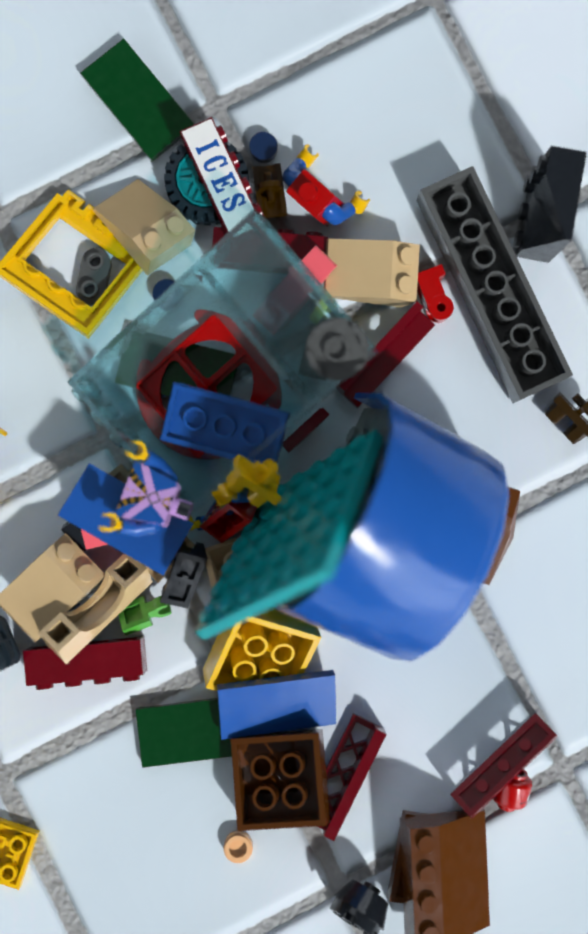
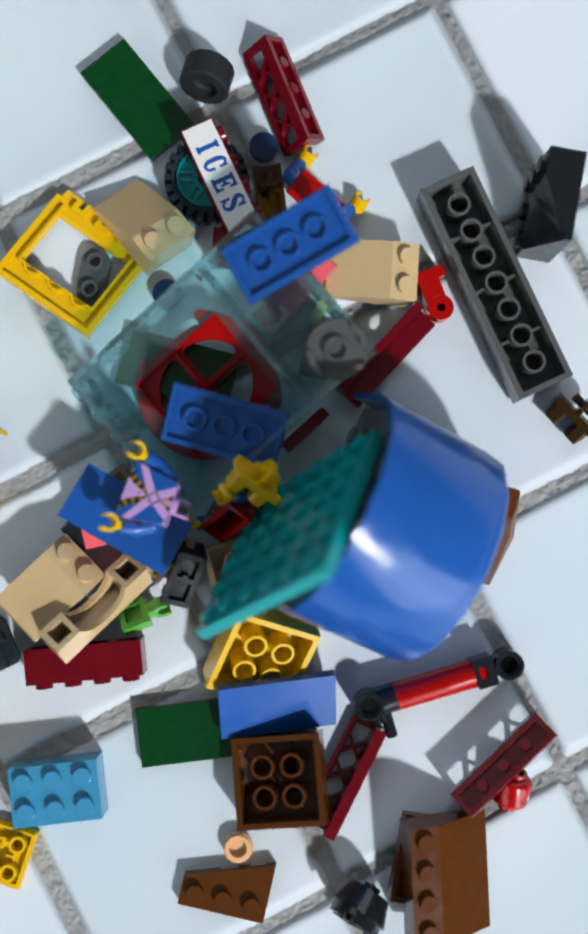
(57, 790): none -> dark azure brick
(206, 76): none -> black tyre
(230, 891): none -> reddish brown wing
(286, 90): none -> dark red fence
(290, 244): none -> blue tile
(477, 672): none -> piece

